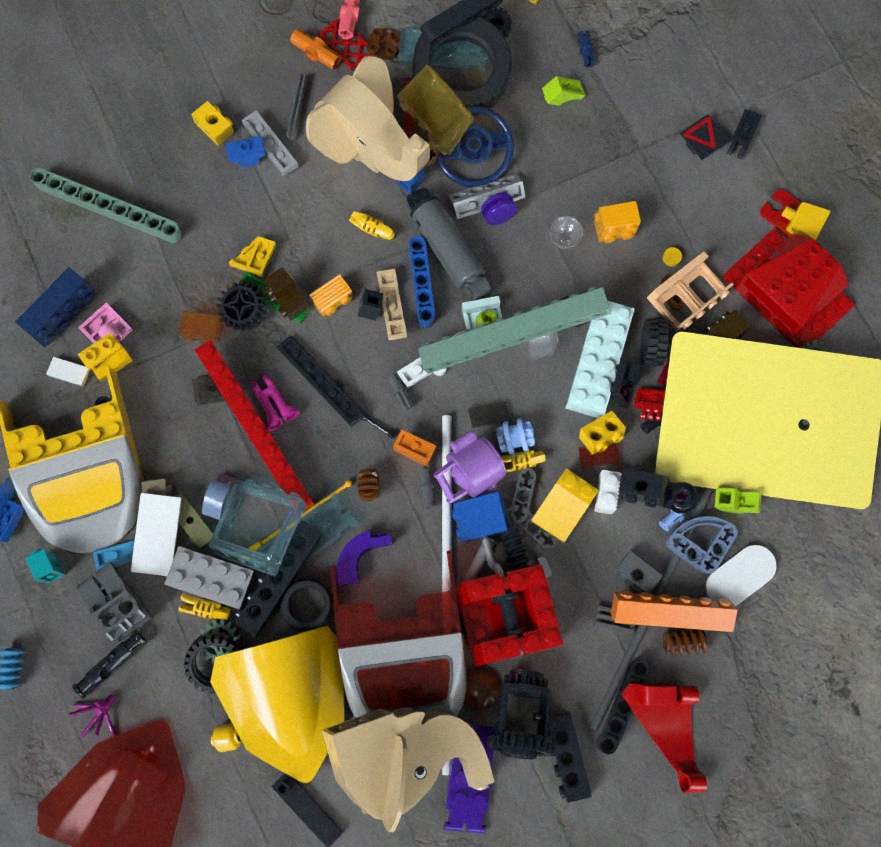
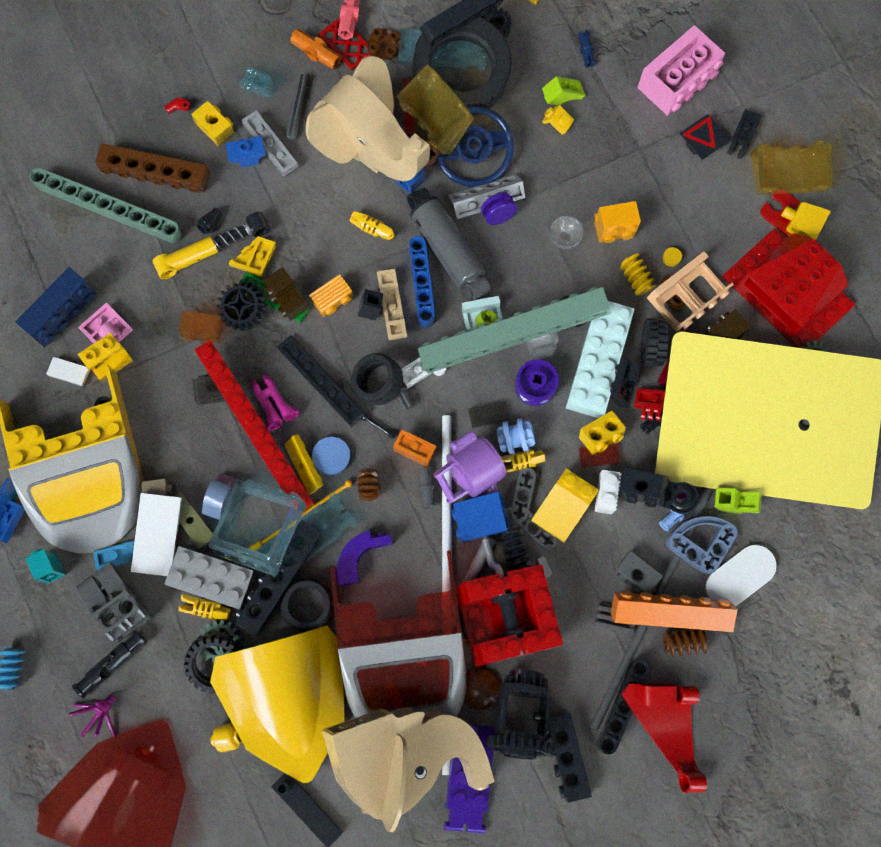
(110, 154): none -> reddish brown brick
(169, 264): none -> piece
(177, 104): none -> red arm
(208, 221): none -> black cone
(255, 82): none -> clear light blue piece
(303, 464): none -> yellow tile
(331, 456): none -> medium blue tile
(365, 367): none -> black tyre
(534, 393): none -> dark purple wheel
(558, 119): none -> yellow bracket
(636, 274): none -> yellow piece
(681, 70): none -> bright pink brick
(792, 169): none -> clear yellow windscreen

